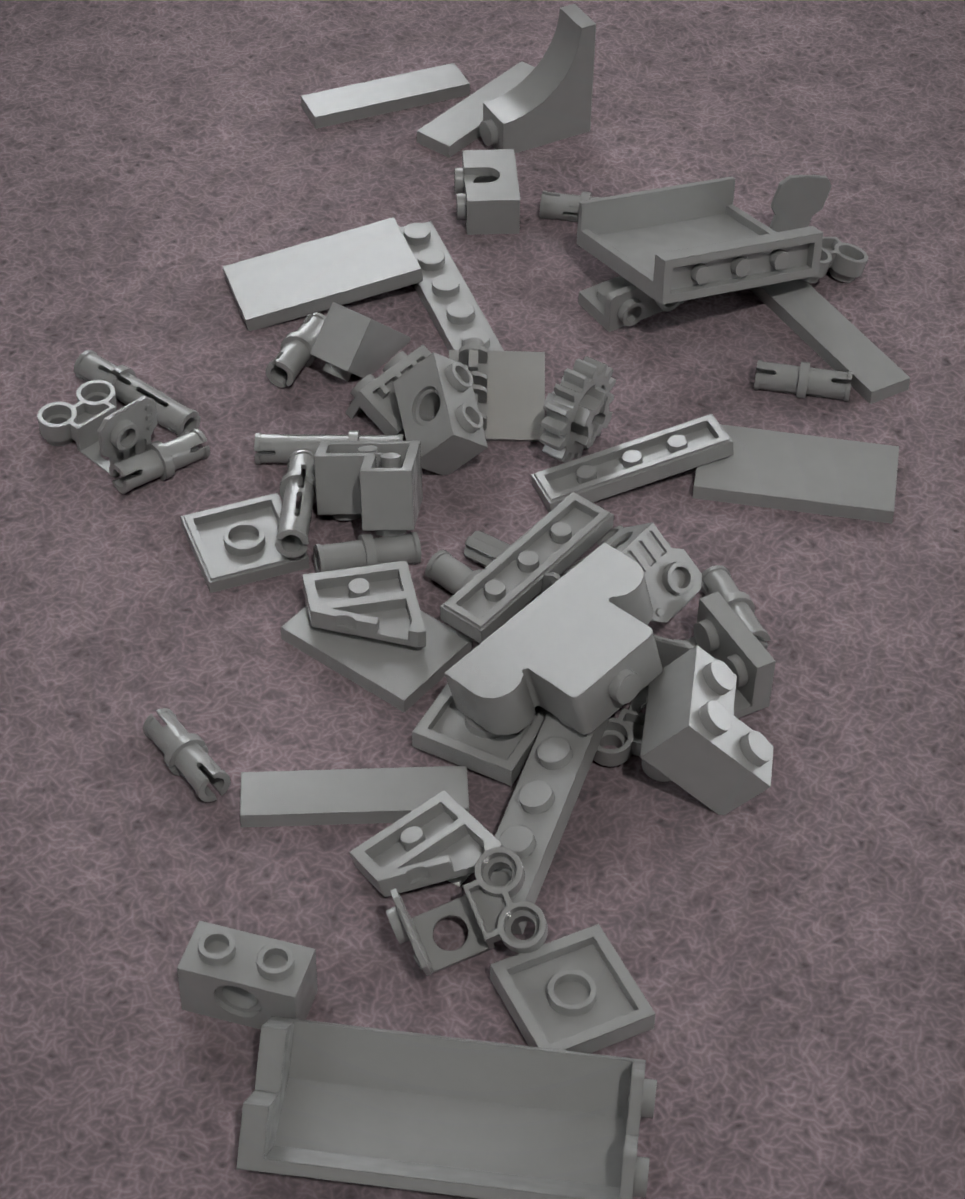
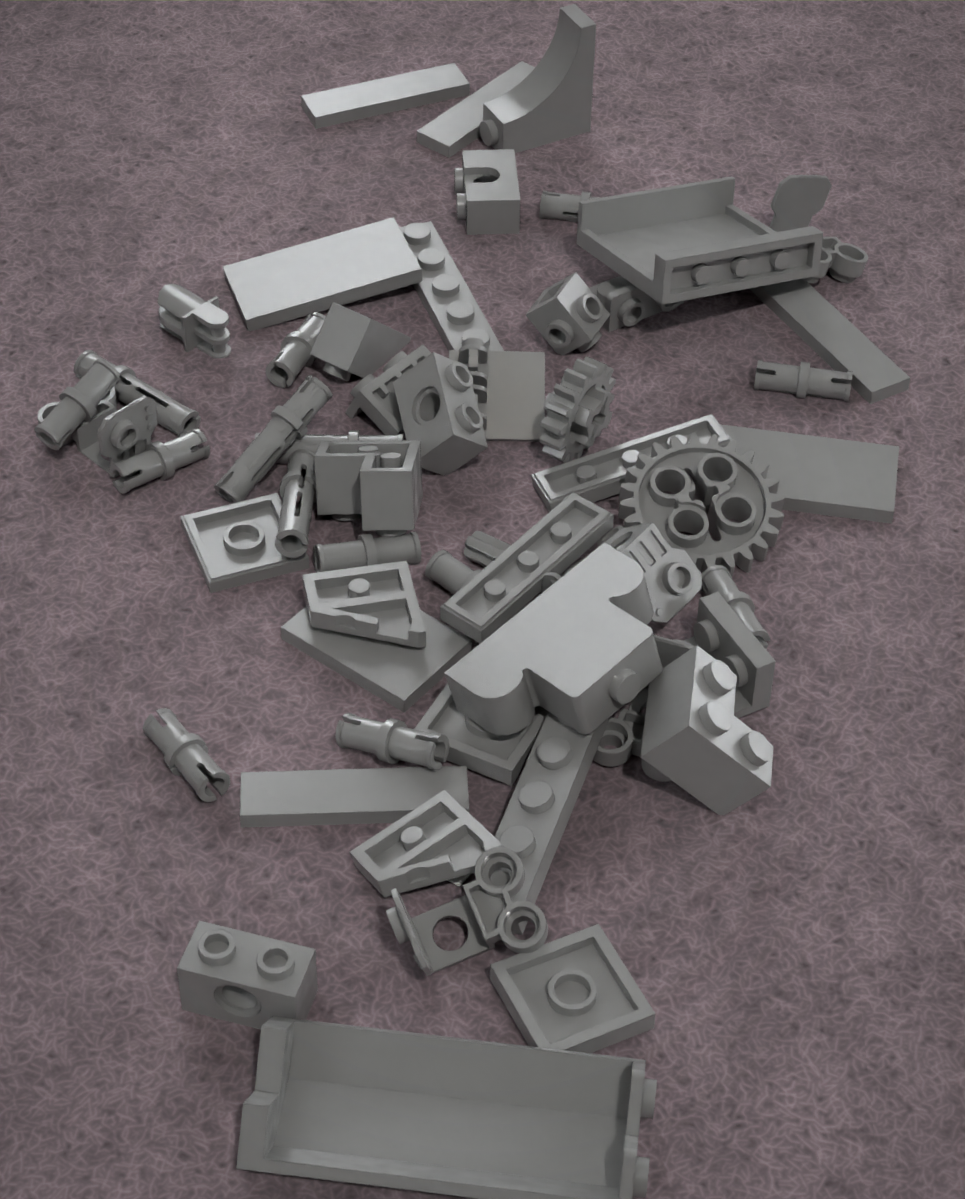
(77, 404): none -> light grey pin
(194, 320): none -> light grey arm
(286, 425): none -> light grey pin
(392, 741): none -> light grey pin
(568, 315): none -> light grey brick
(740, 496): none -> light grey gear

